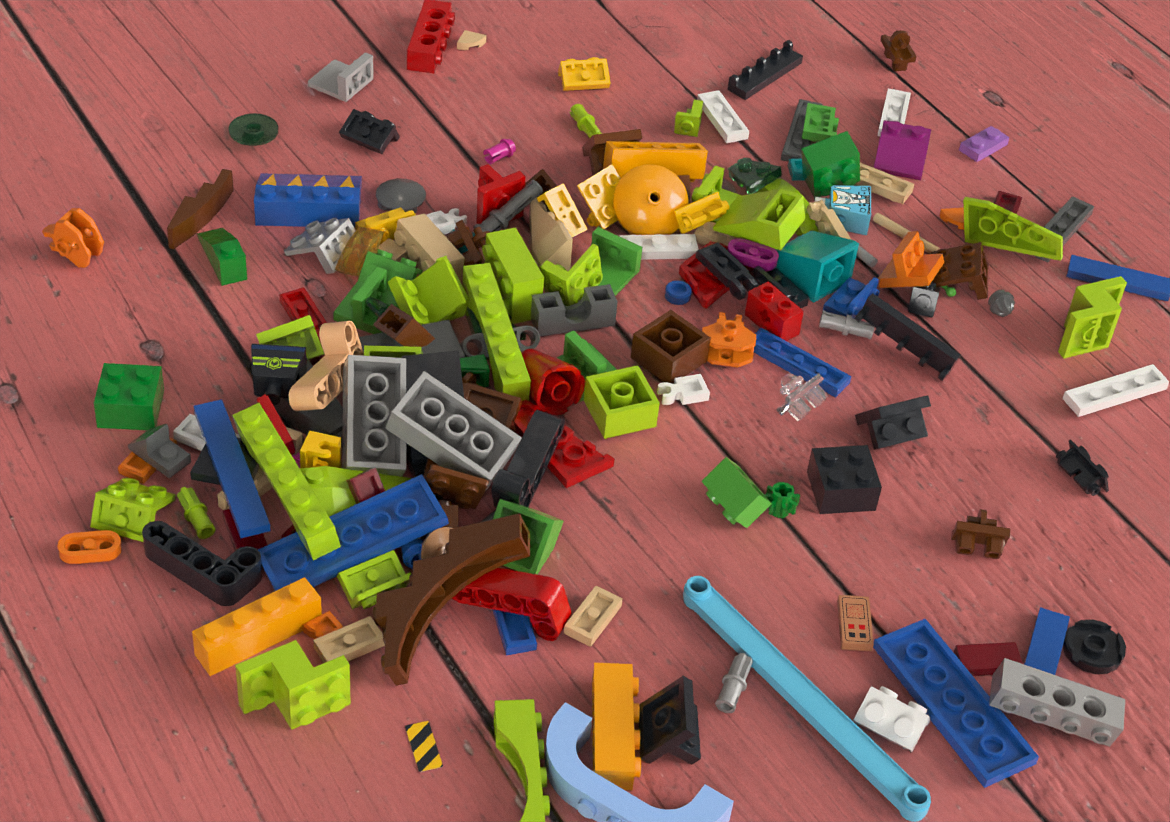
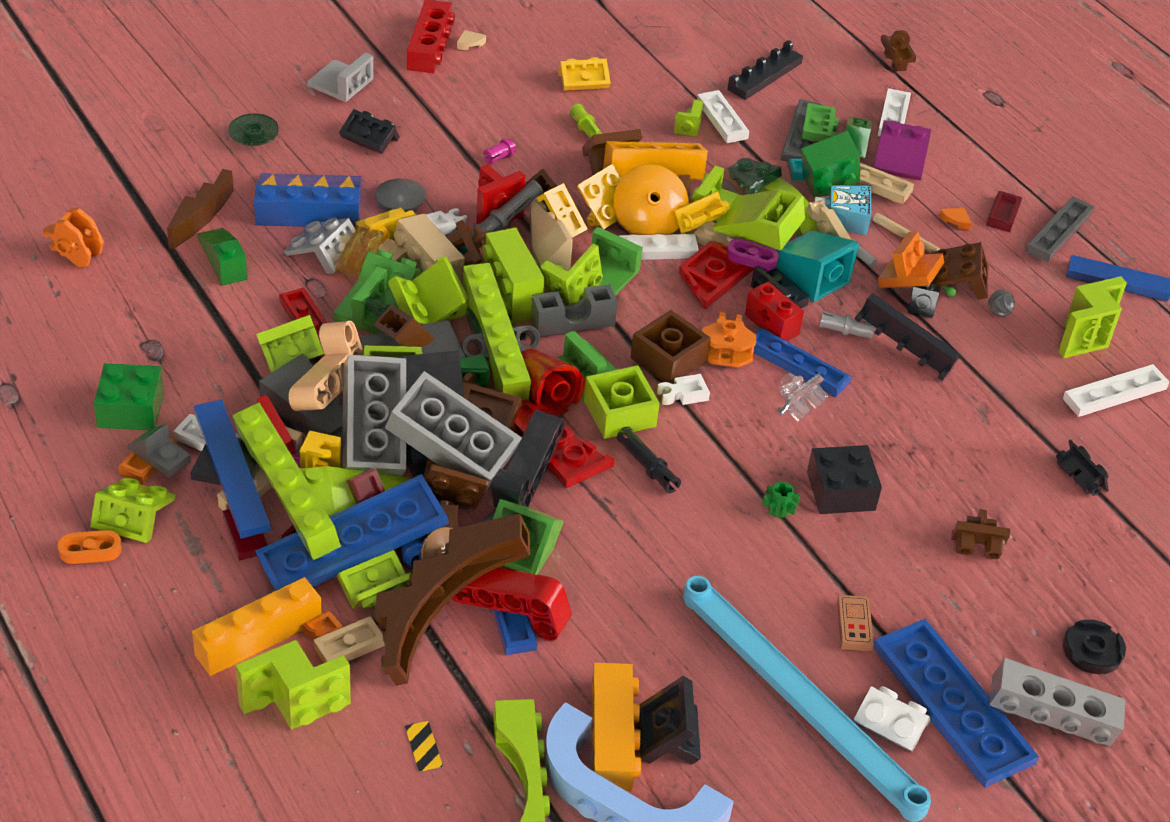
(196, 513): lime axle -> none
(201, 569): black beam -> none
(277, 369): black torso -> none
(593, 616): tan plate -> none
(655, 467): none -> black pin
(678, 292): blue tile -> none
(727, 269): black hinge -> none
(734, 683): light grey axle -> none
(736, 493): bright green brick -> none
(851, 297): blue bracket -> none
(860, 132): none -> green slope
(895, 422): black bracket -> none
(984, 143): medium lavender plate -> none
(986, 658): dark red tile -> none
(1008, 231): lime wedge -> none
(1047, 640): blue tile -> none

